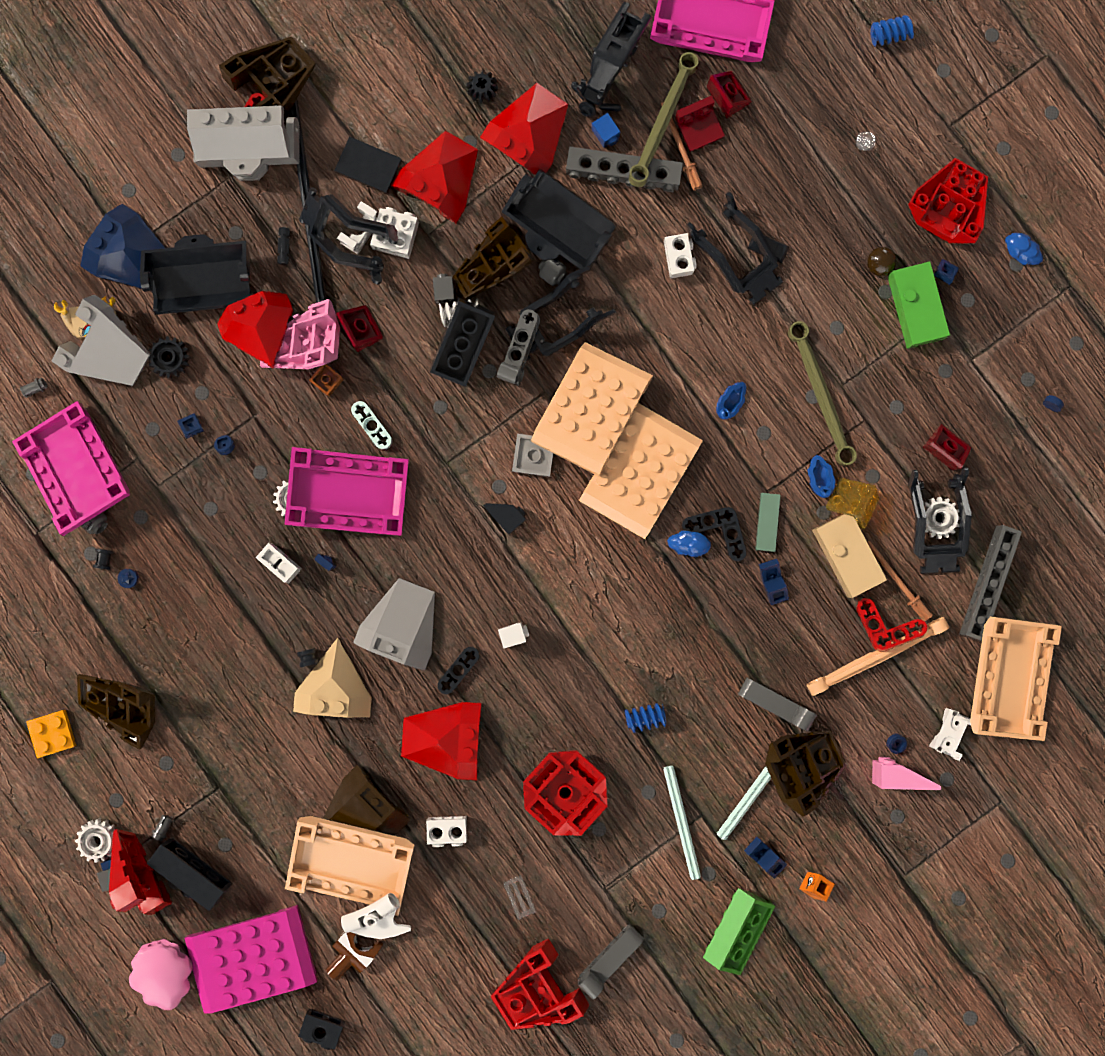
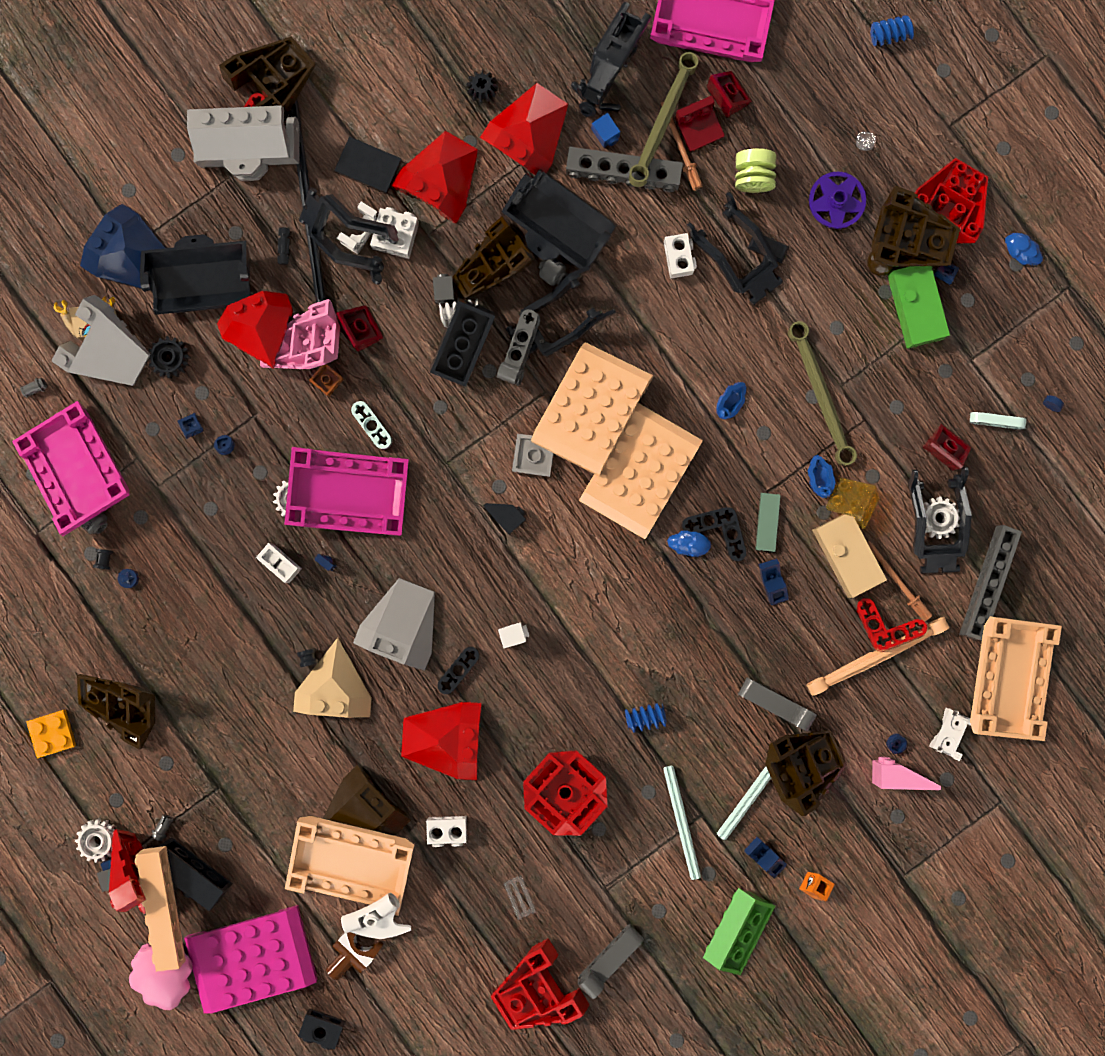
(160, 908): none -> light nougat brick
(755, 170): none -> yellowish green wheel
(837, 200): none -> dark purple wheel
(912, 233): none -> dark brown wedge
(997, 420): none -> light aqua beam

